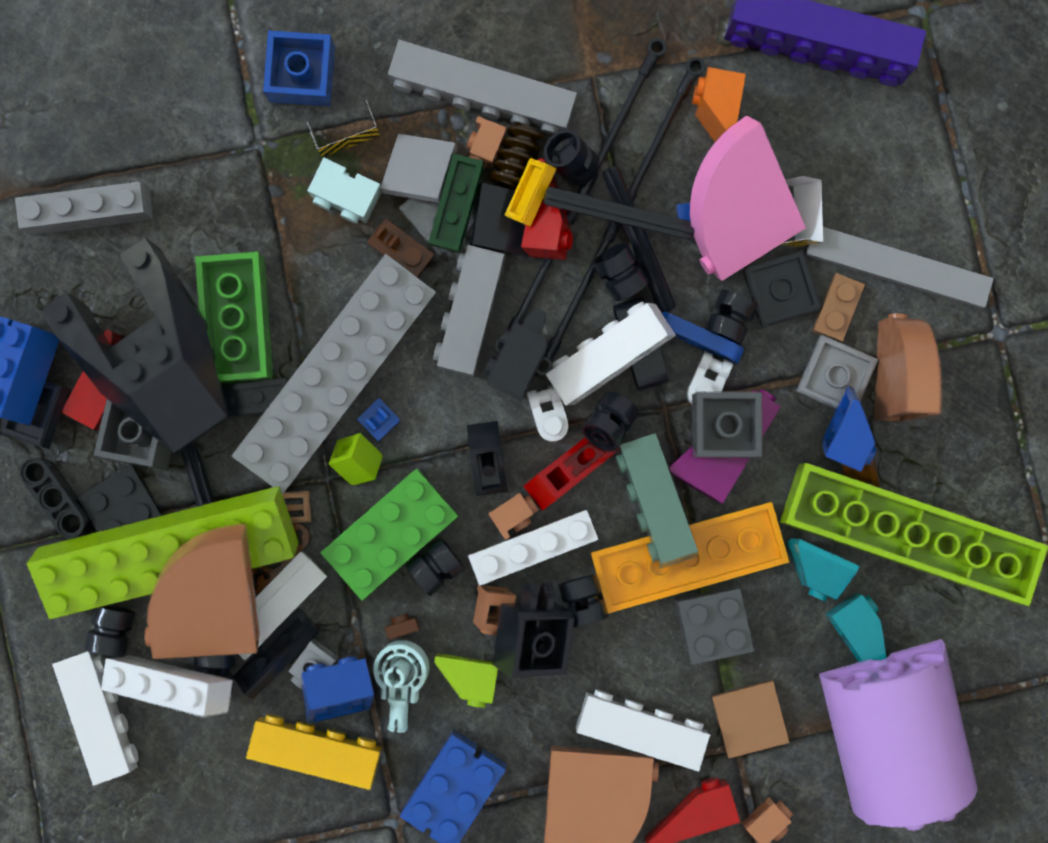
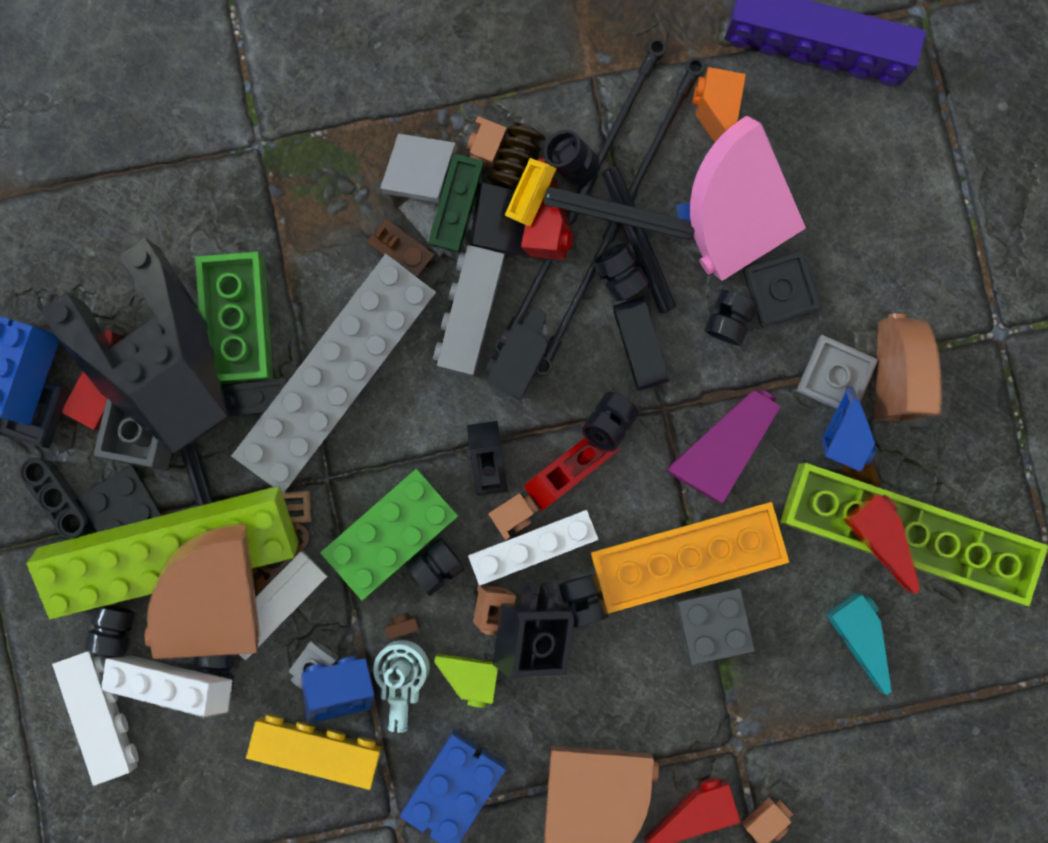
(84, 208): light grey brick -> none
(275, 654): black plate -> none
(299, 68): blue brick -> none
(336, 189): light aqua brick -> none
(347, 142): sticker -> none
(356, 459): lime panel -> none
(379, 419): blue tile -> none
(481, 88): light grey brick -> none
(553, 423): white plate -> none
(610, 353): white brick -> none
(642, 730): white brick -> none
(657, 500): sand green brick -> none
(702, 384): white plate -> none
(704, 339): blue beam -> none
(727, 425): dark grey brick -> none
(750, 719): medium nougat tile -> none
(809, 204): white sticker -> none
(820, 570): teal slope -> none
(838, 307): medium nougat plate -> none
(885, 537): none -> red slope
(901, 737): lavender cylinder -> none
(902, 268): light grey tile -> none

